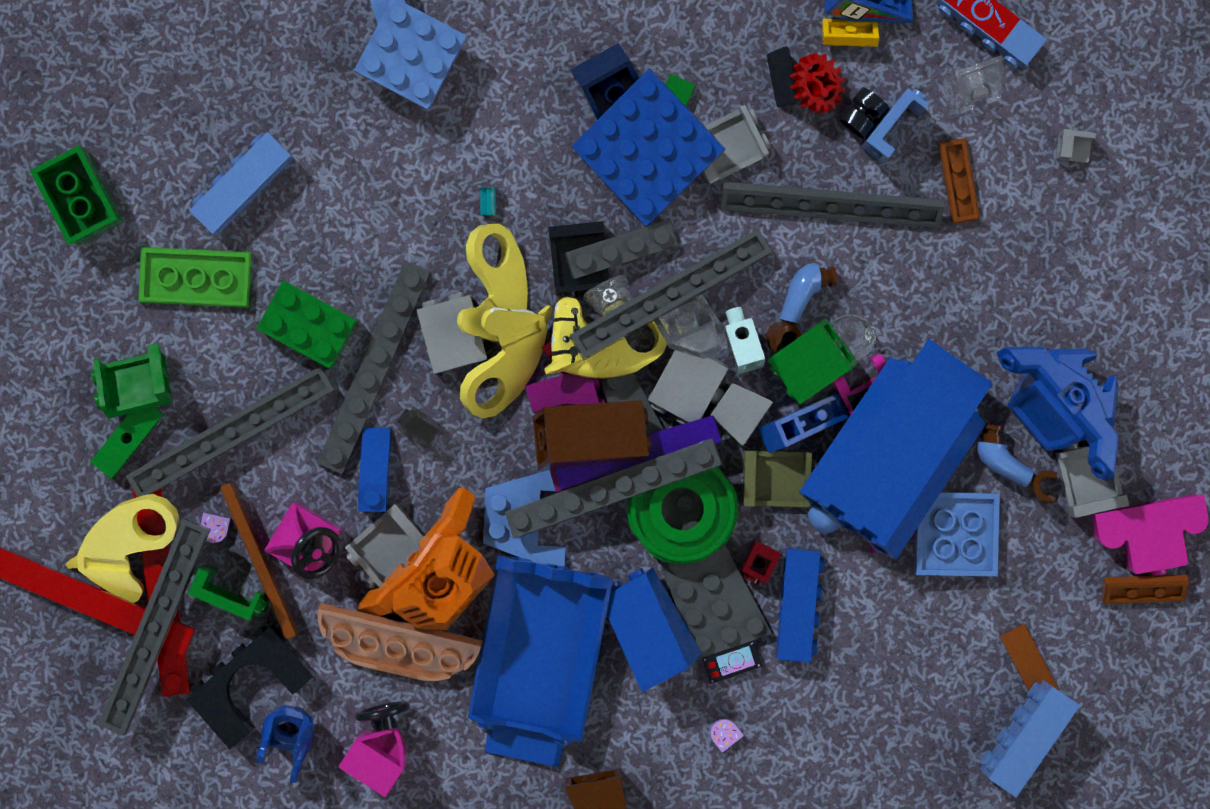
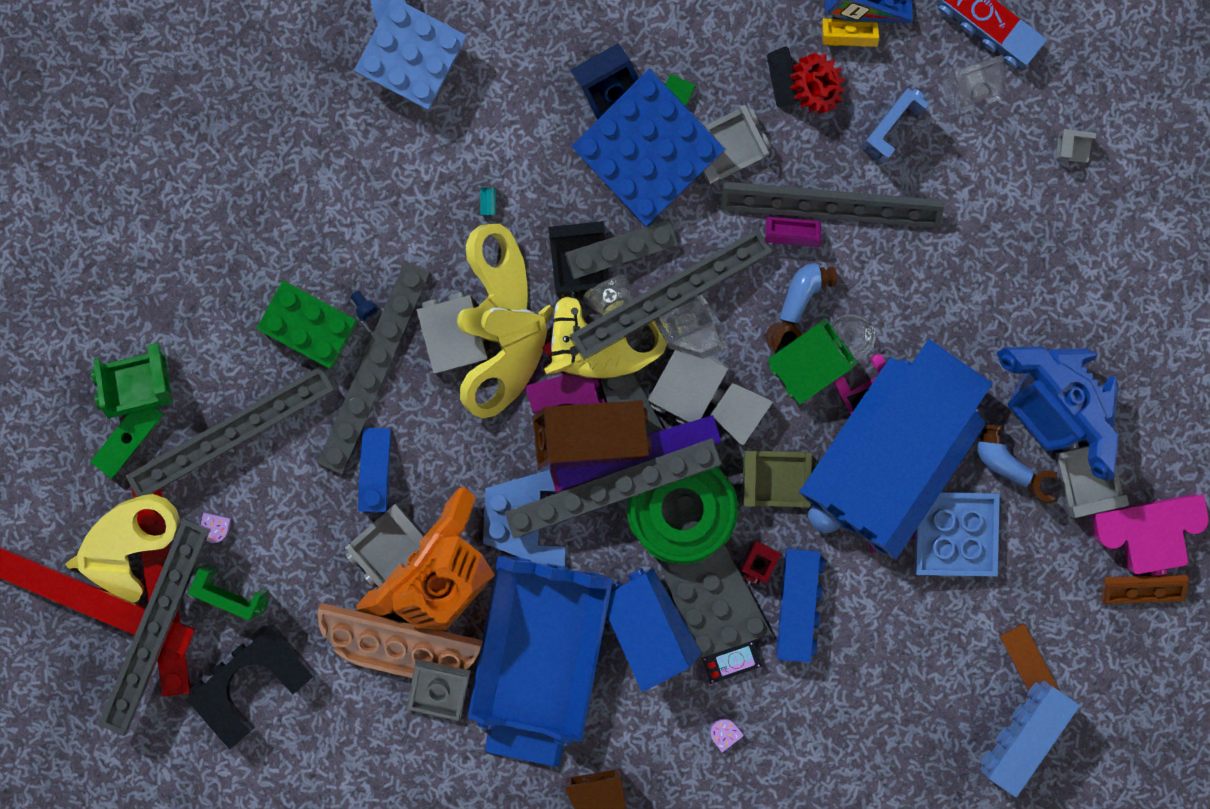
(76, 196): green brick -> none
(195, 277): bright green tile -> none
(241, 183): medium blue brick -> none
(259, 560): dark orange tile -> none
(277, 737): blue piece -> none
(306, 541): piece -> none
(363, 306): none -> dark blue piece
(378, 753): dark pink piece -> none
(418, 426): clear smoke brick -> none
(438, 690): none -> dark grey tile
(745, 353): light aqua torso -> none
(793, 231): none -> magenta tile
(802, 423): blue slope -> none
(865, 111): black wheel -> none
(958, 181): dark orange tile -> none

